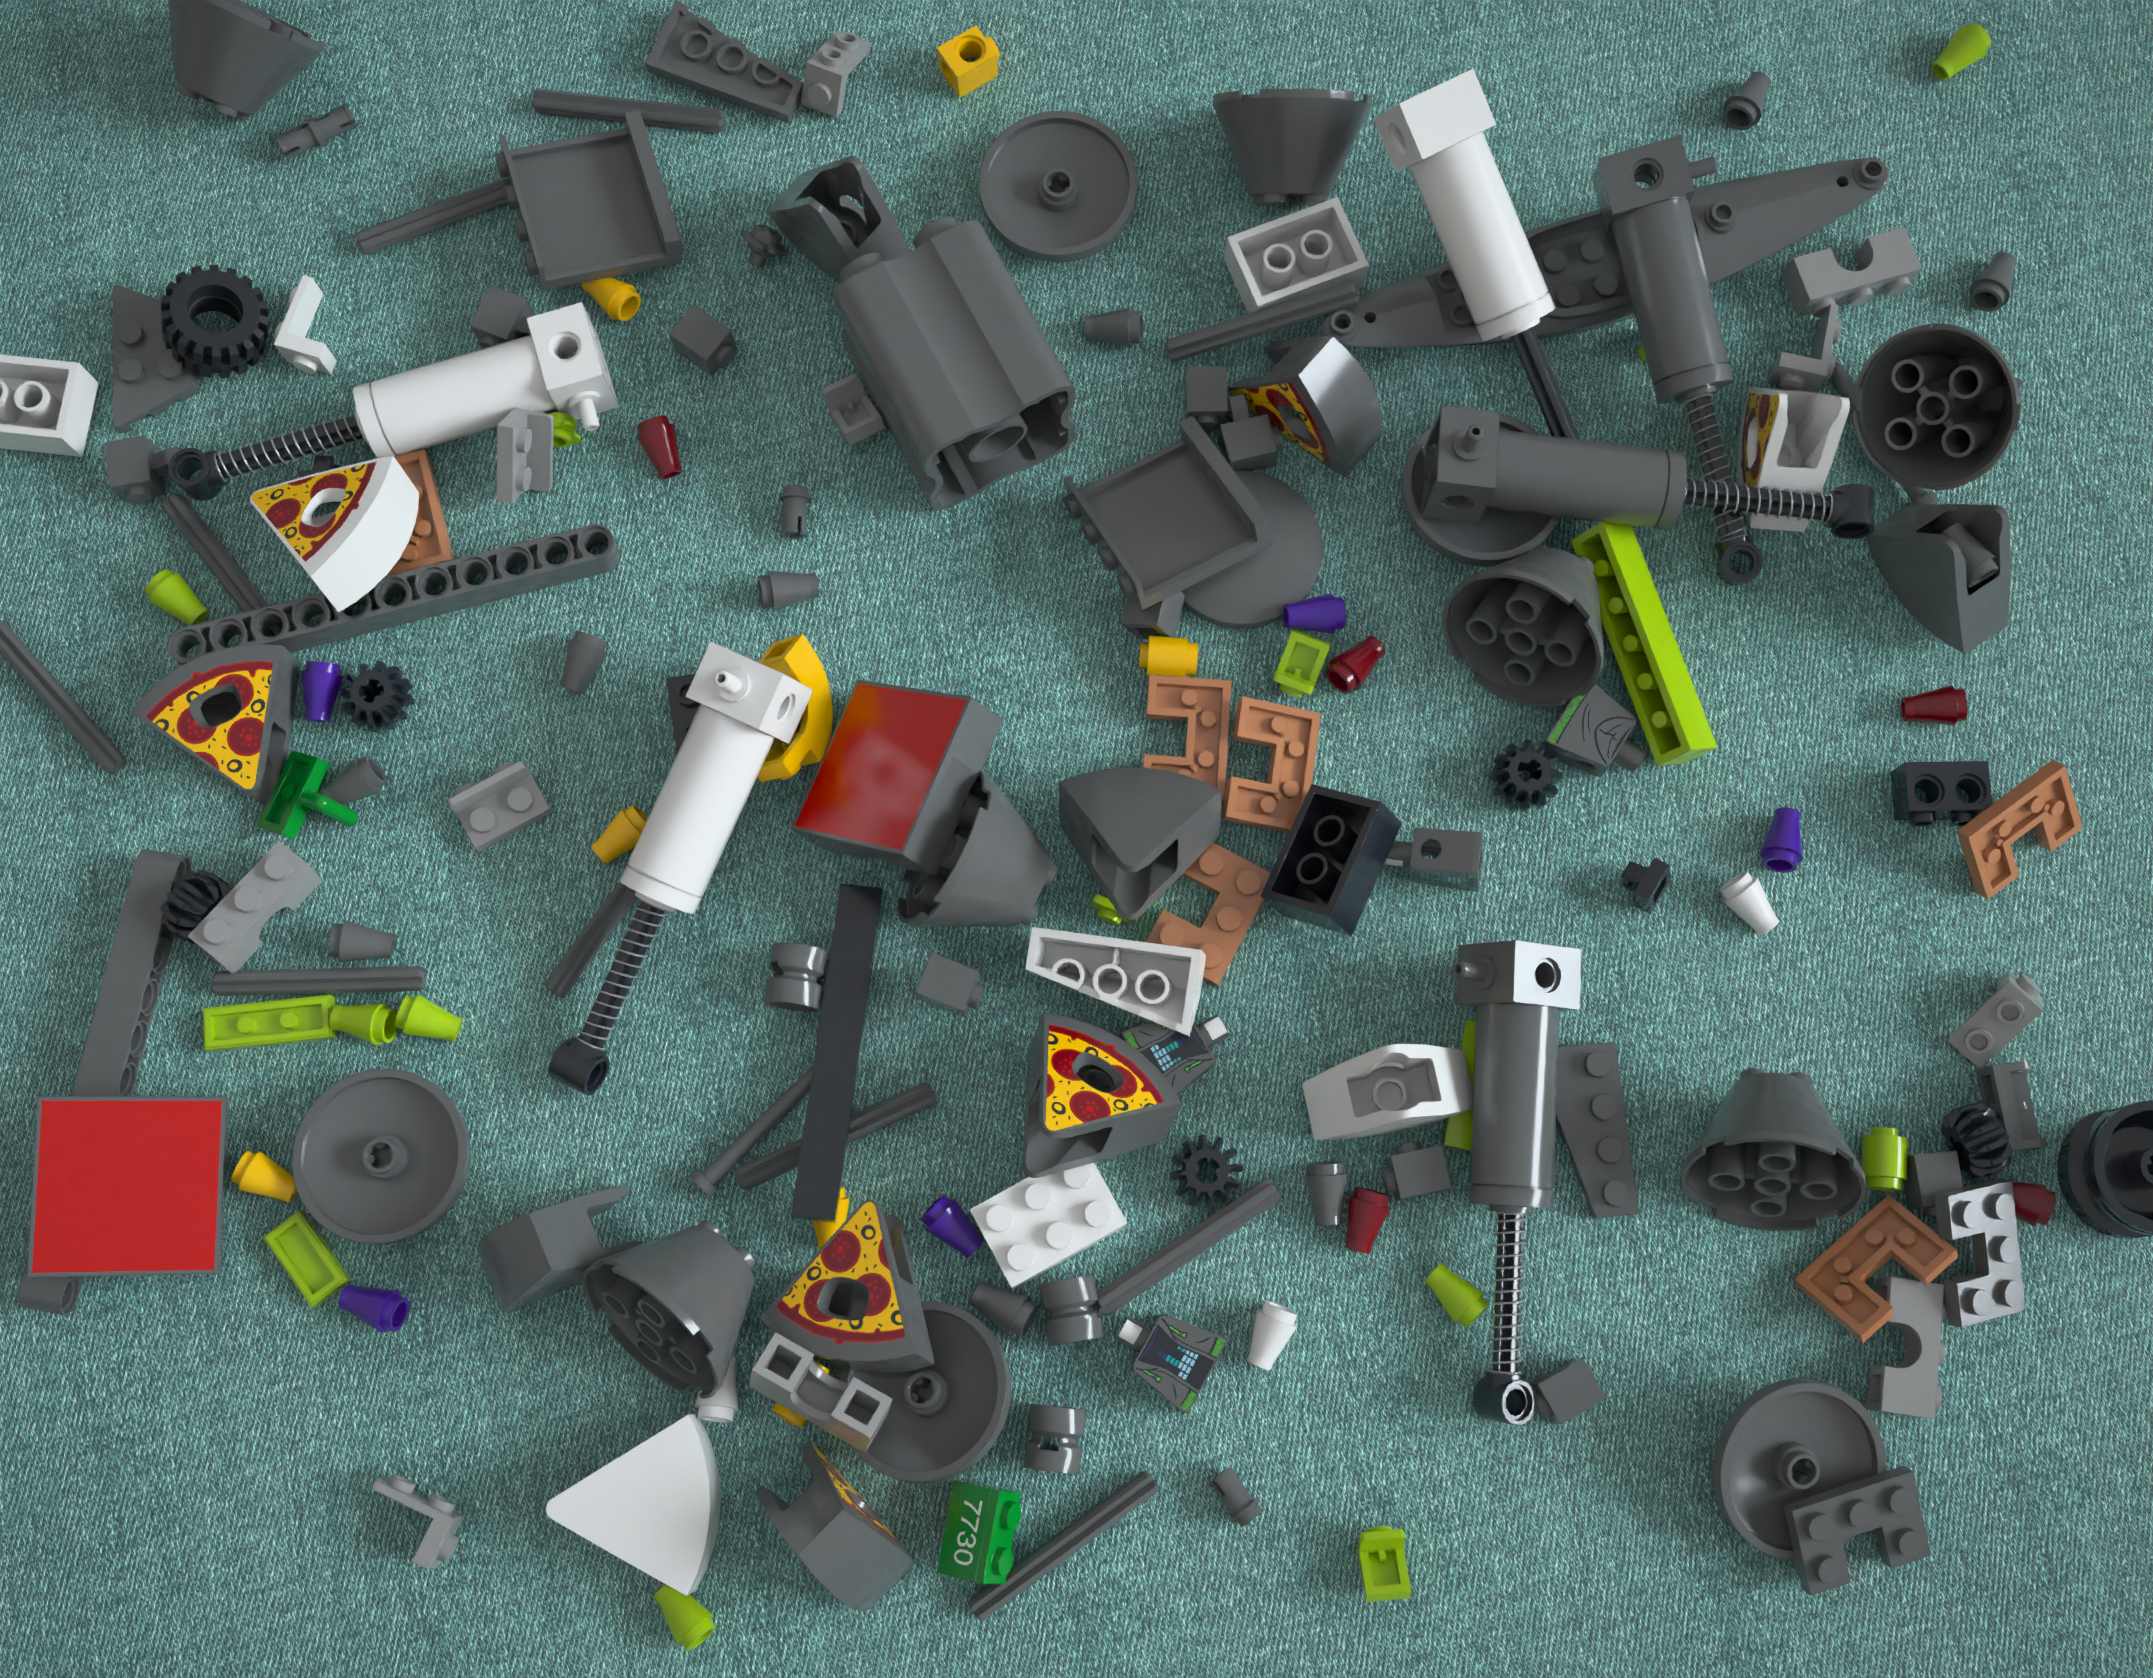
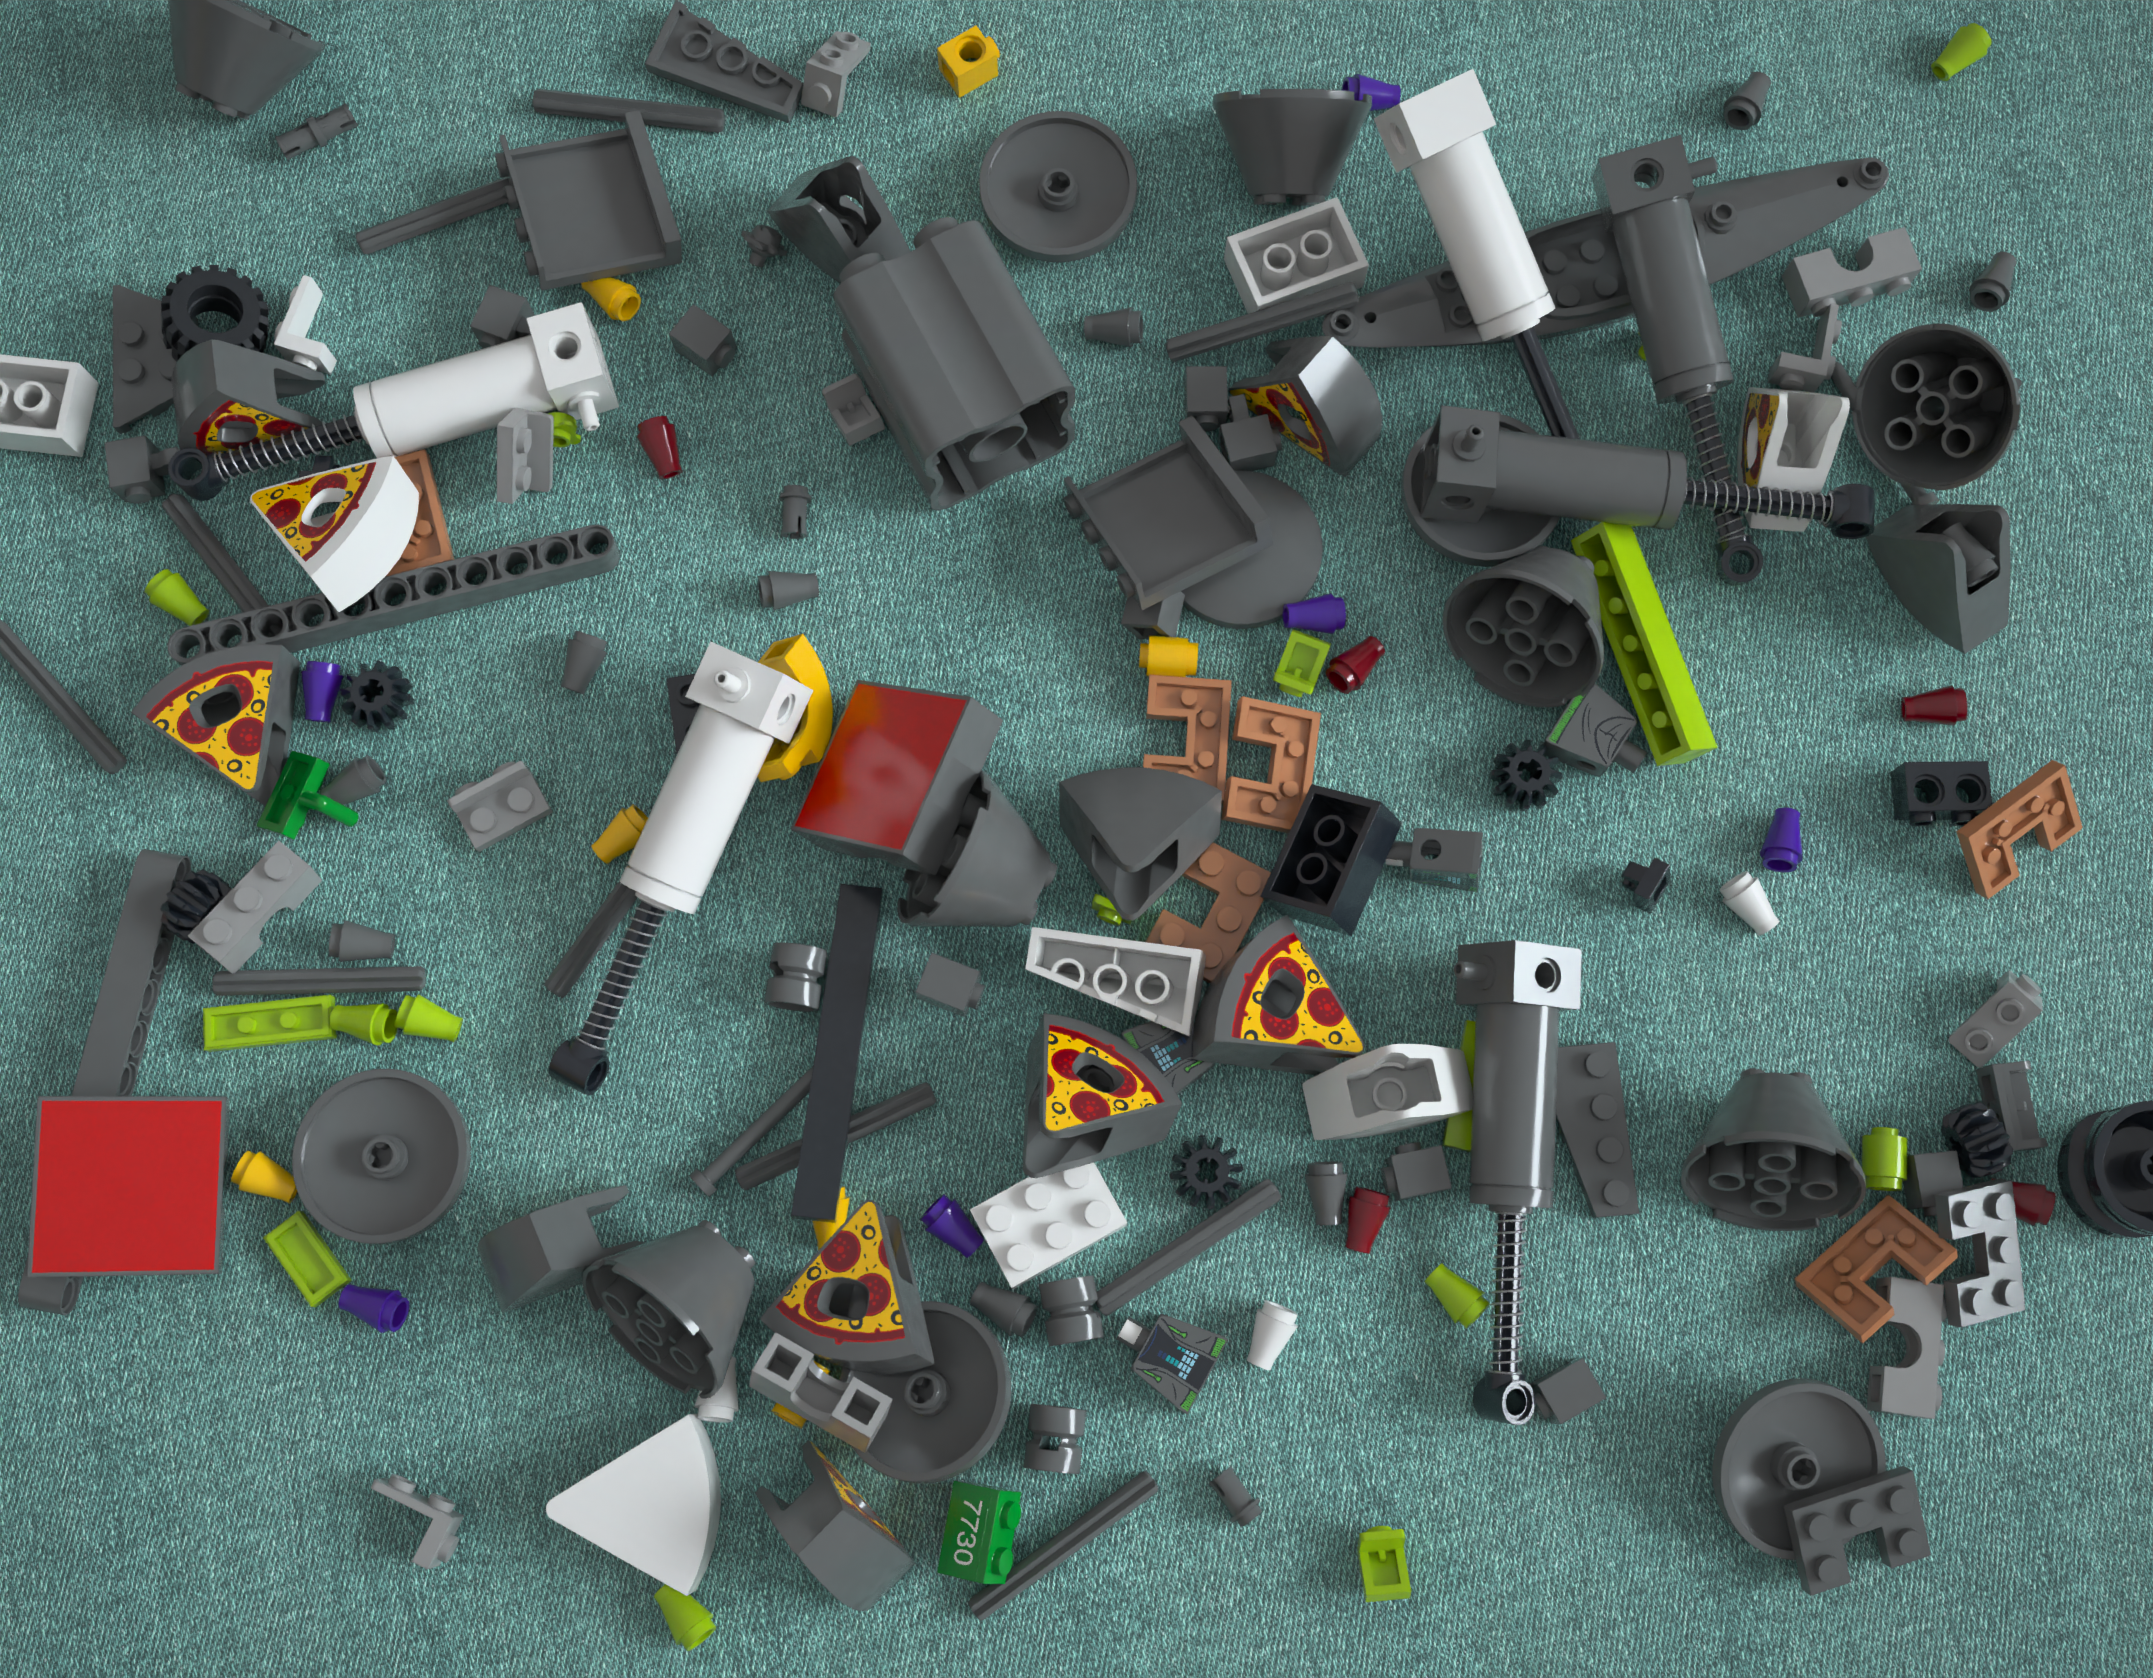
(231, 395): none -> dark grey piece
(1274, 1009): none -> piece
(1383, 94): none -> dark purple cone

